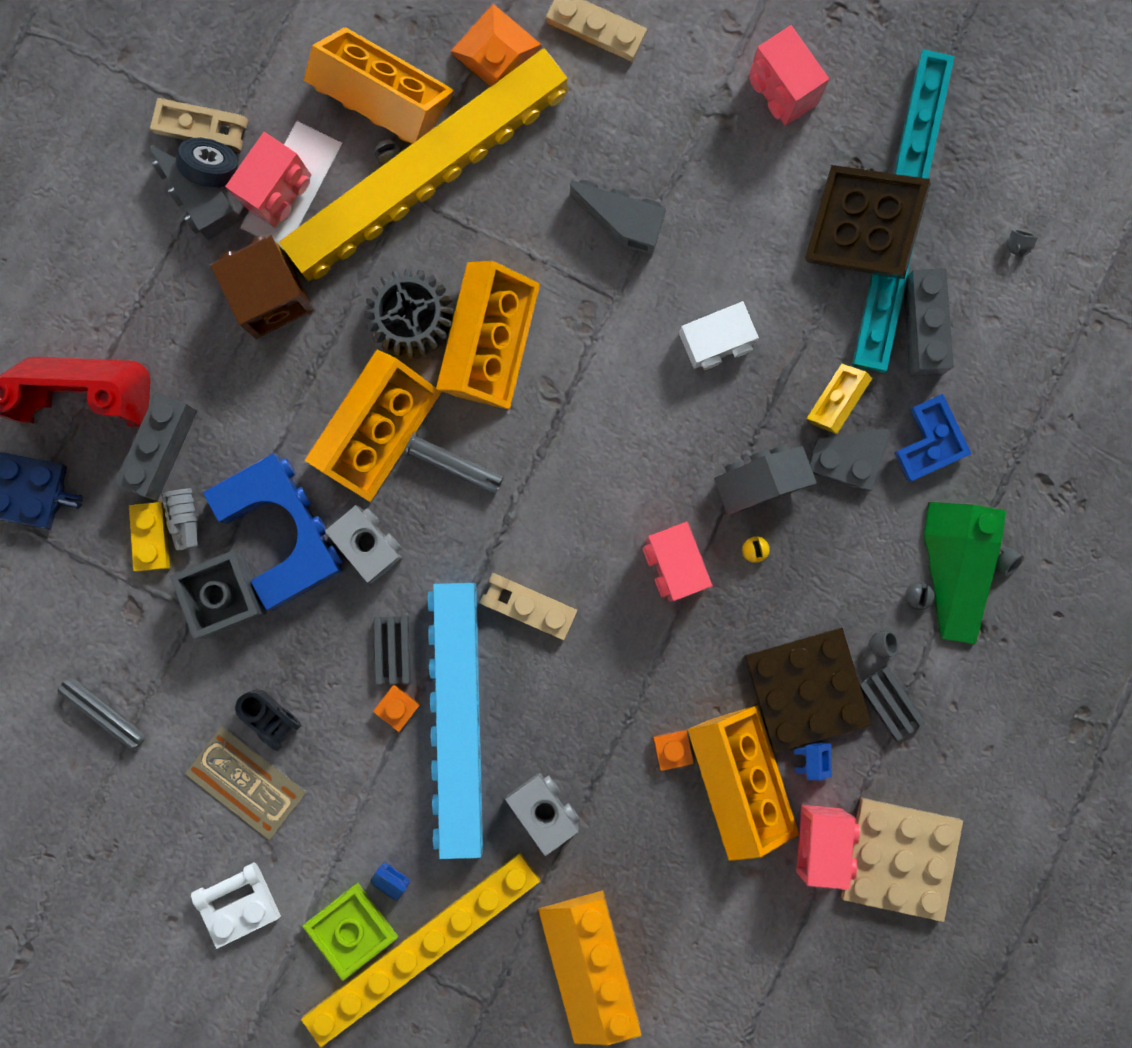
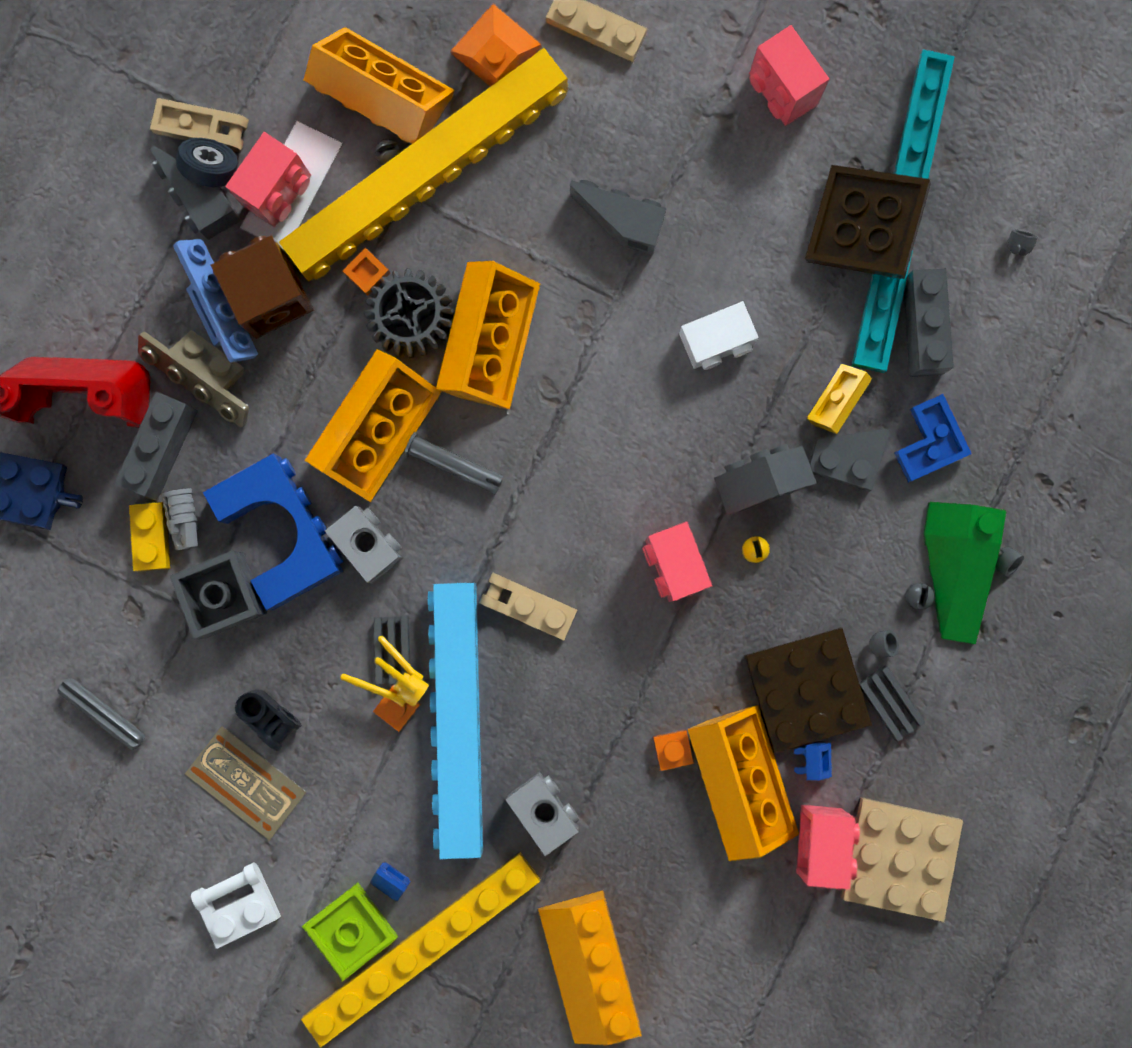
(200, 370): none -> dark tan bracket
(212, 303): none -> medium blue bracket
(366, 271): none -> orange plate
(409, 686): none -> yellow plant

